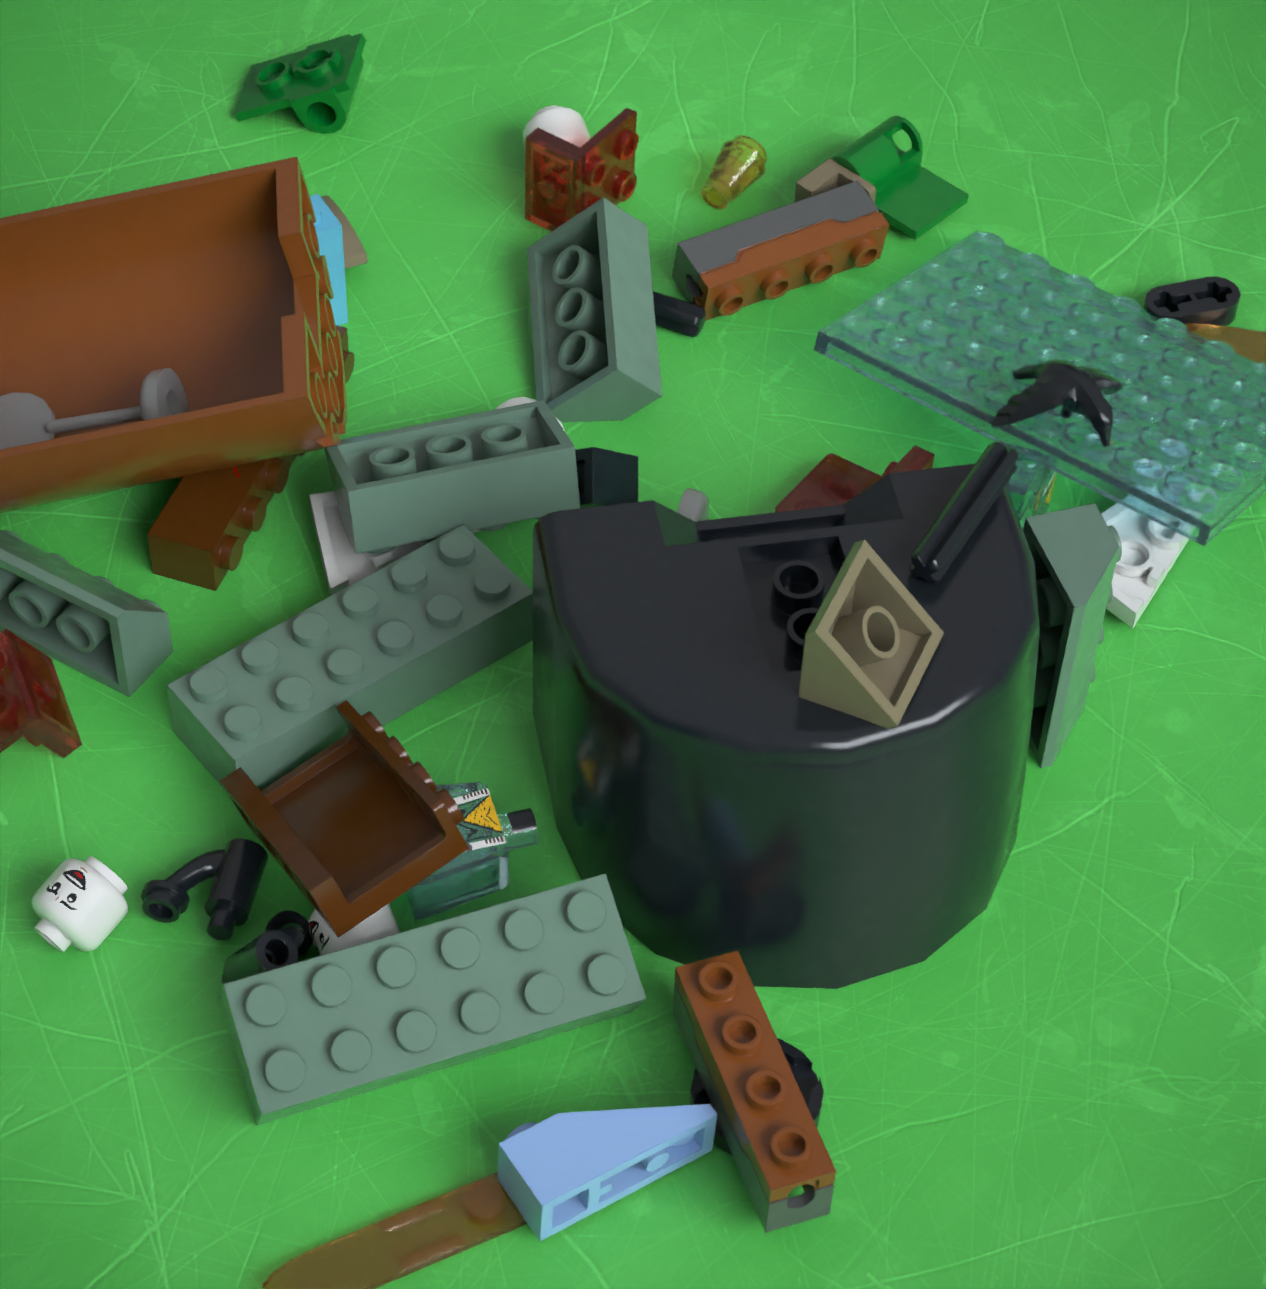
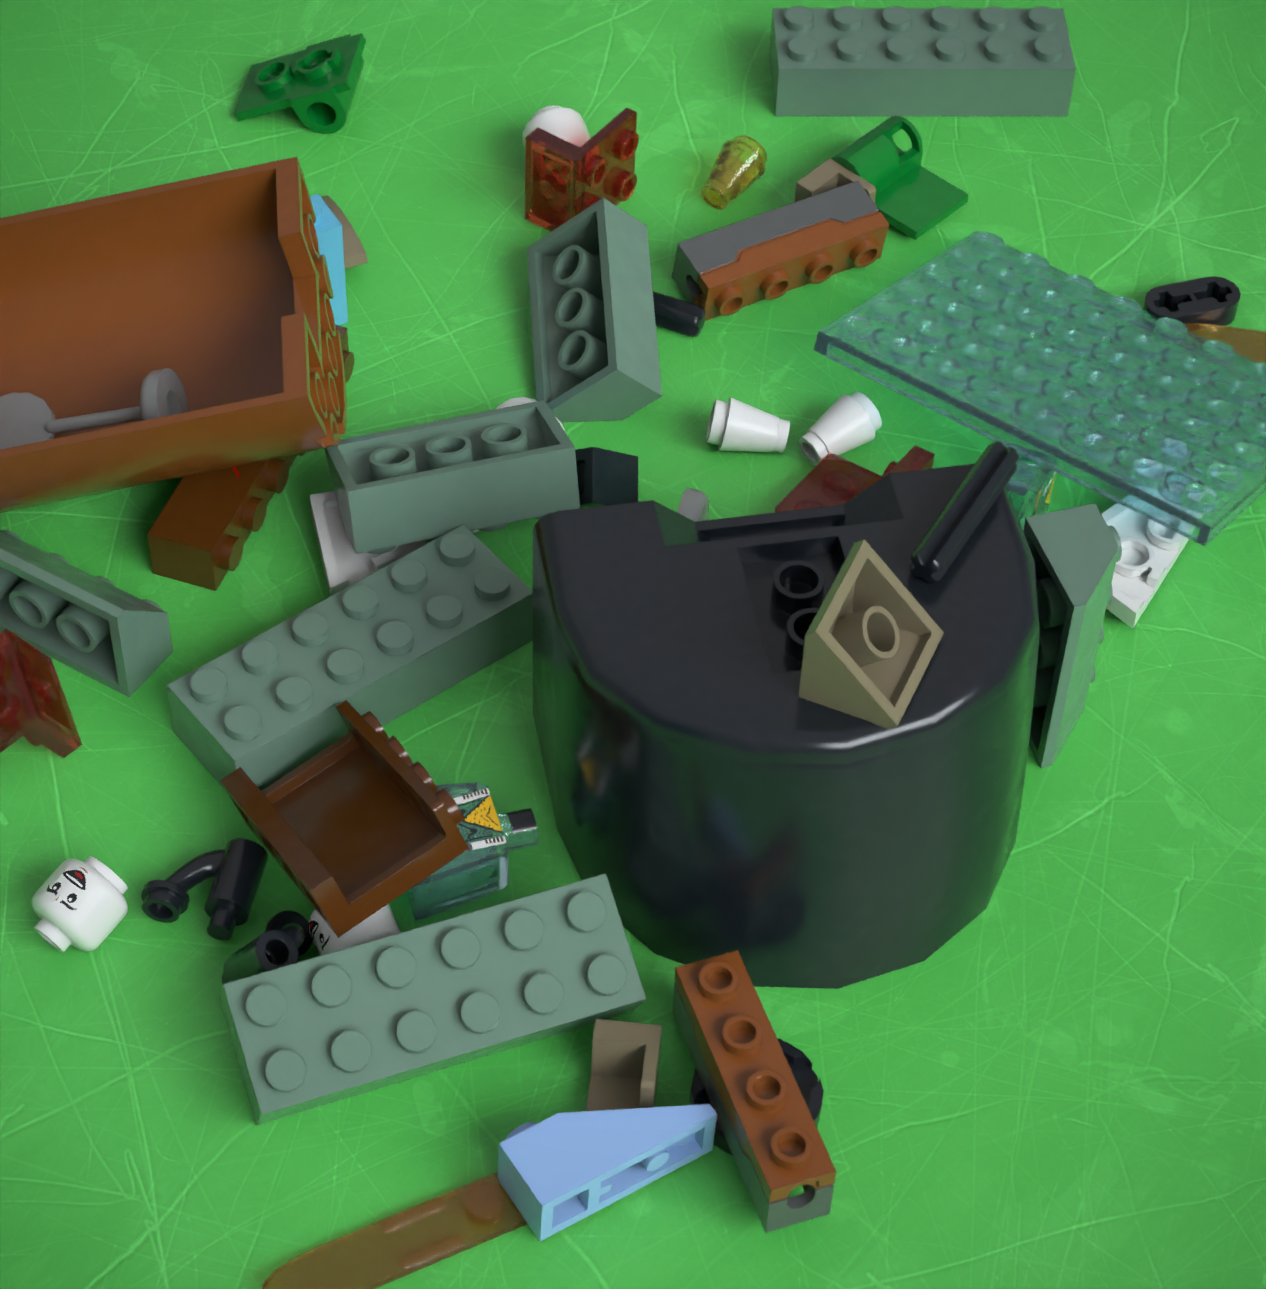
(623, 1065): none -> dark tan panel
(745, 428): none -> white cone
(841, 428): none -> white cone
(920, 61): none -> sand green brick
(1066, 385): black animal -> none

